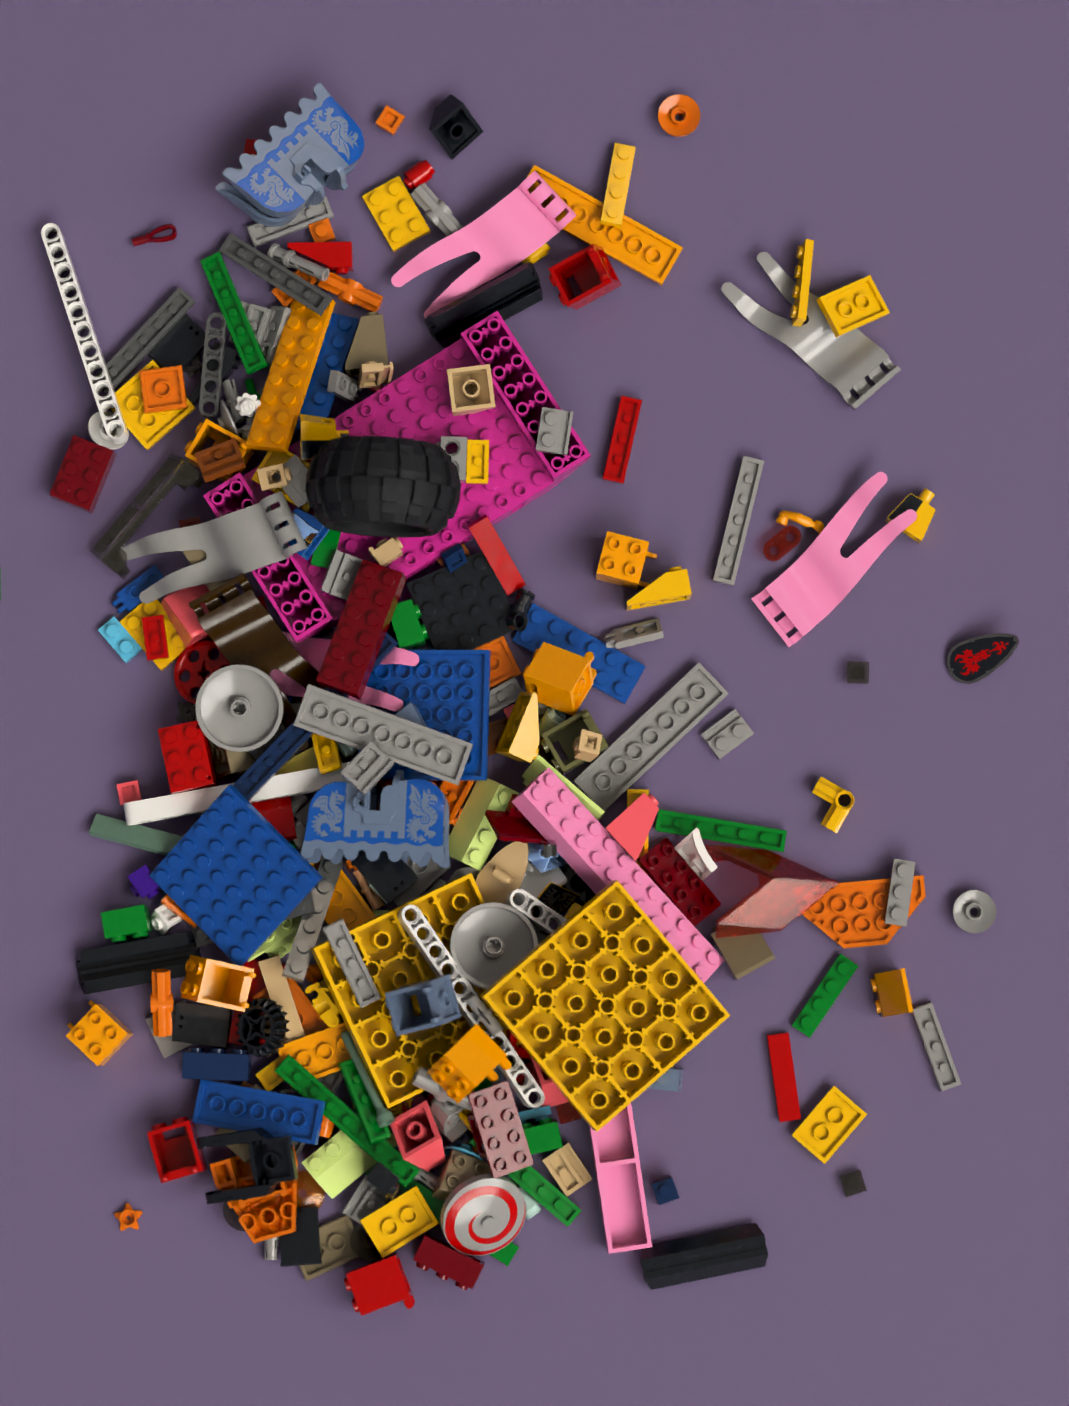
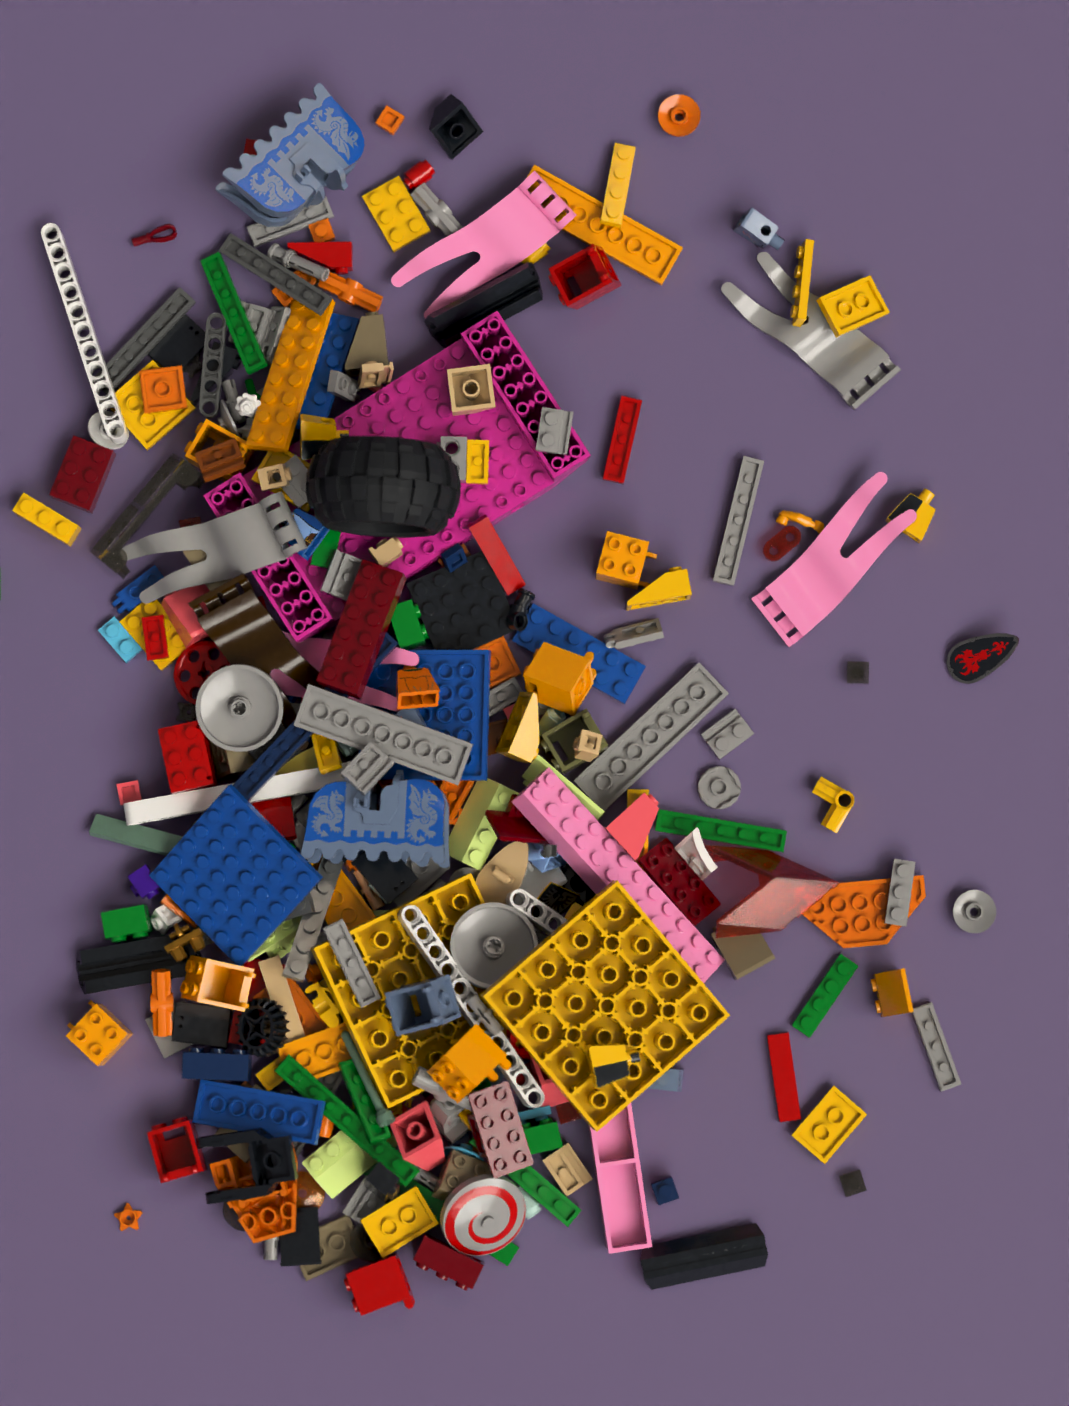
(46, 519): none -> yellow brick
(176, 947): none -> pearl gold hips
(416, 688): none -> orange torso
(609, 1062): none -> torso
(719, 787): none -> light grey tile
(750, 228): none -> sand blue torso

